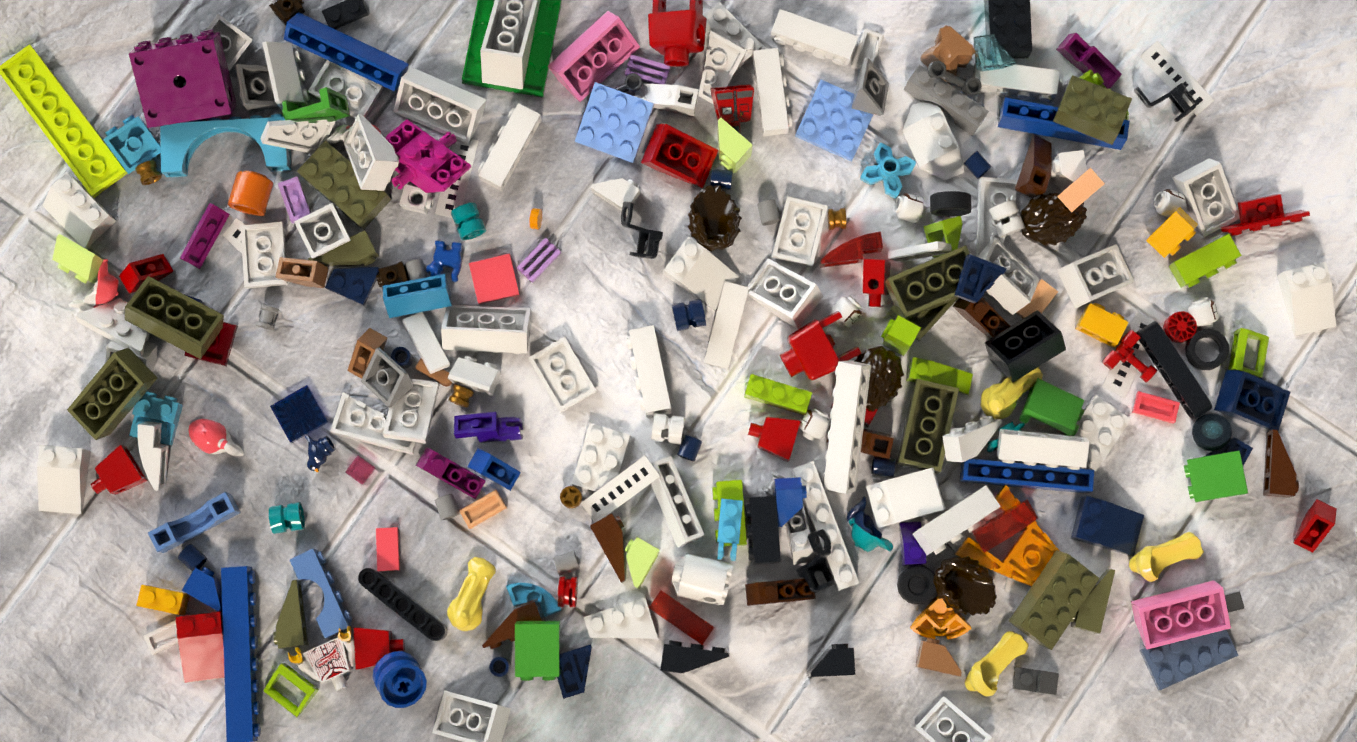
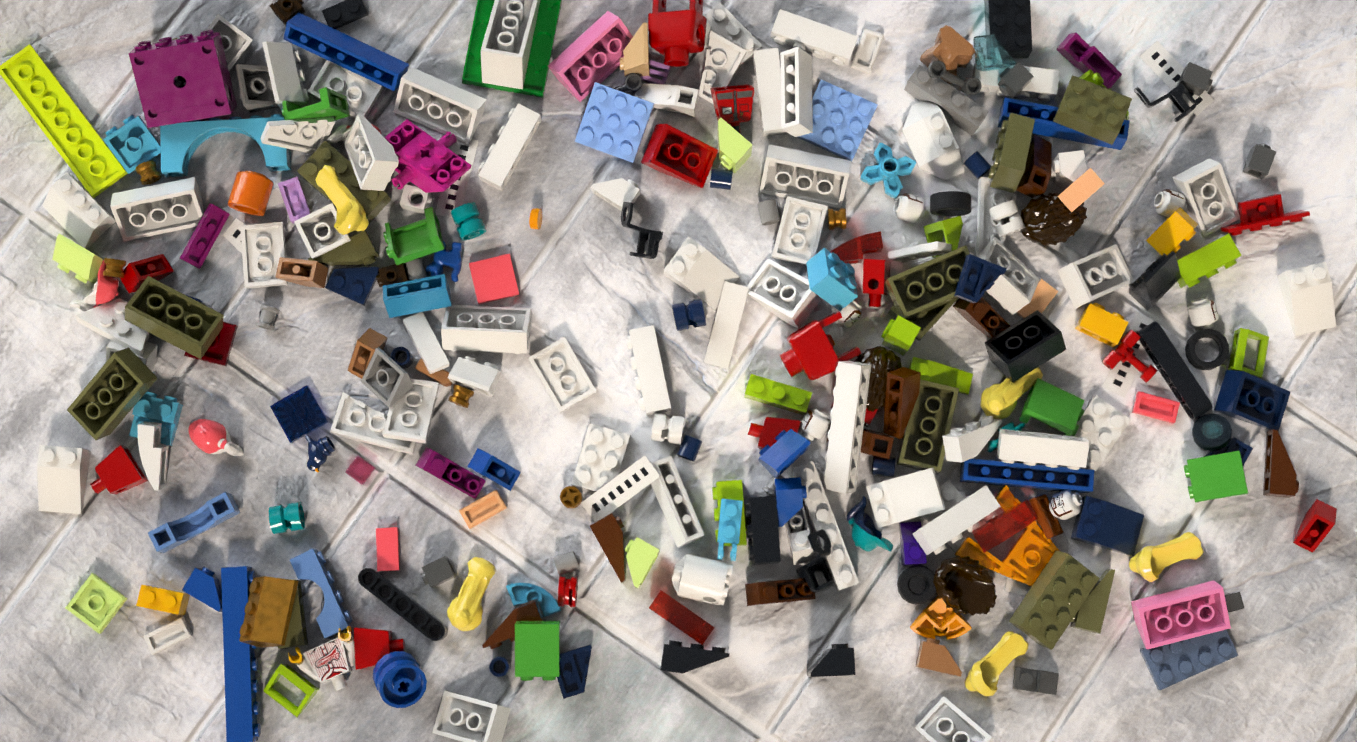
(96, 603): none -> yellowish green plate
(114, 268): none -> pearl gold wheel
(158, 208): none -> white slope
(192, 557): dark blue beam -> none
(201, 646): slope -> none
(268, 611): none -> pearl gold slope
(275, 197): none -> white sticker
(349, 211): none -> light yellow hair
(414, 239): none -> bright green panel
(437, 572): none -> dark grey brick
(446, 507): light grey beam -> none
(488, 427): dark purple plate -> none
(531, 256): lavender tile -> none
(623, 621): white wing -> none
(637, 54): none -> tan slope
(714, 218): dark brown hair -> none
(783, 452): none -> blue slope
(796, 92): none -> white brick
(805, 176): none -> white slope
(832, 279): none -> medium azure brick
(870, 89): light grey slope -> none
(900, 399): none -> reddish brown slope
(1011, 152): none -> olive brick
(1014, 80): none -> dark grey brick
(1048, 523): none -> dark orange plate
(1065, 504): none -> white head
(1156, 280): none -> black slope
(1180, 327): red wheel -> none
(1195, 79): none -> dark grey brick
(1259, 161): none -> dark grey brick

